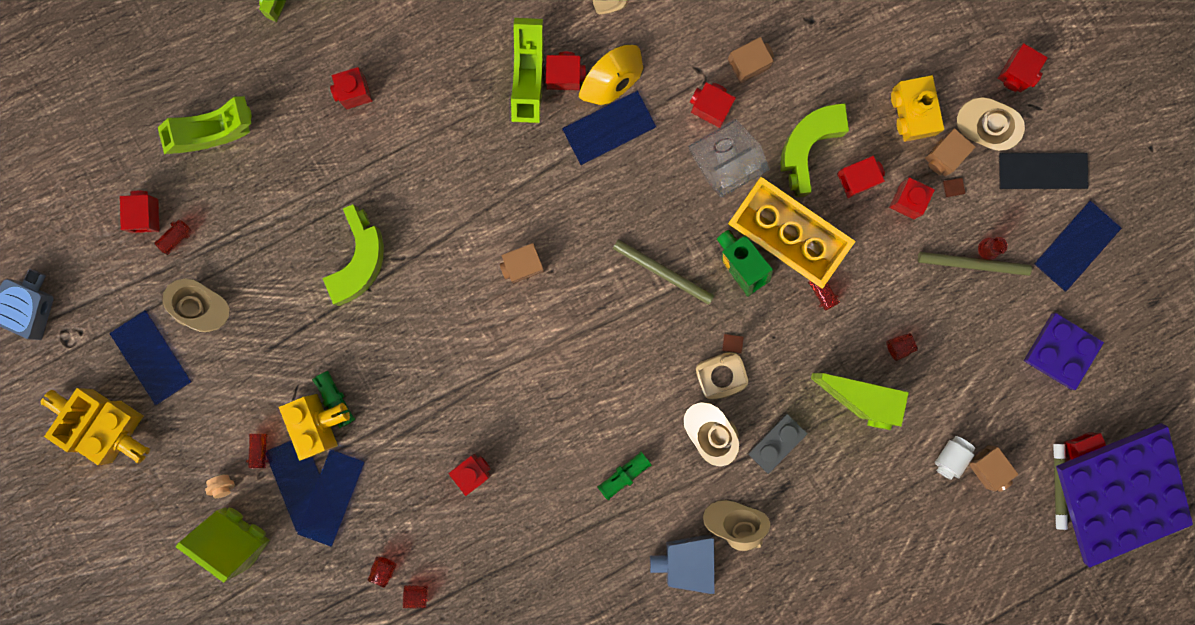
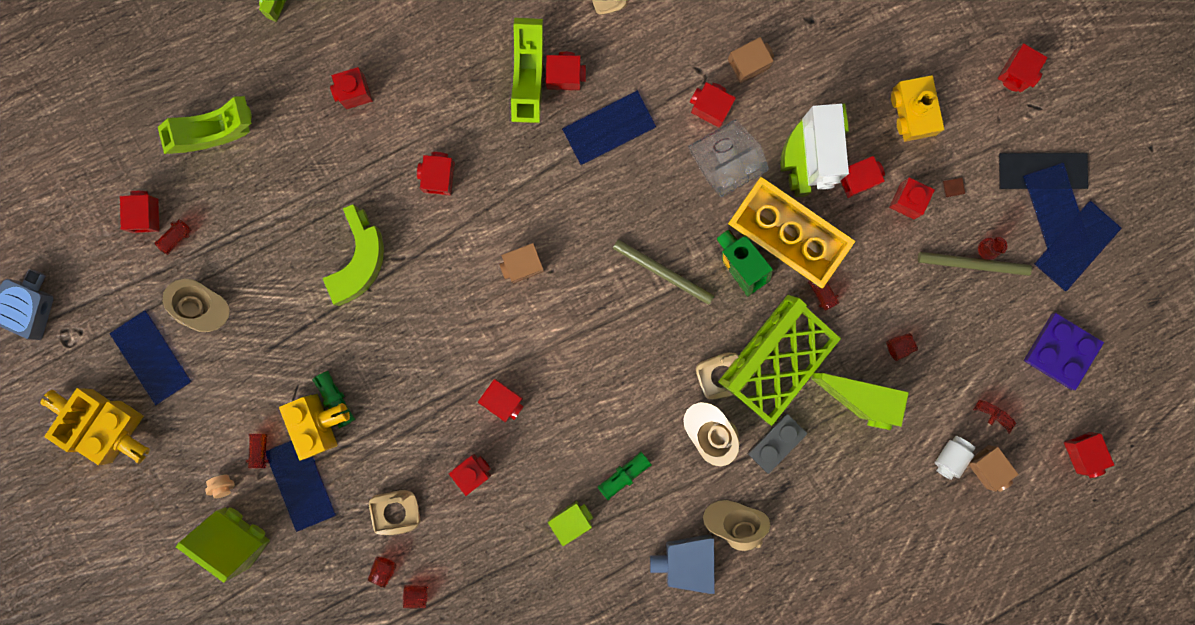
(331, 498): clear blue piece -> none
(378, 504): none -> tan piece
(436, 174): none -> red brick
(501, 401): none -> red brick
(571, 522): none -> lime brick
(602, 79): yellow piece -> none
(732, 343): copper window -> none
(764, 343): none -> lime fence
(825, 145): none -> white window
(949, 153): medium nougat brick -> none
(990, 123): tan piece -> none
(996, 414): none -> clear red piece
(1053, 202): none -> clear blue piece
(1060, 502): bar -> none
(1125, 495): dark purple plate -> none

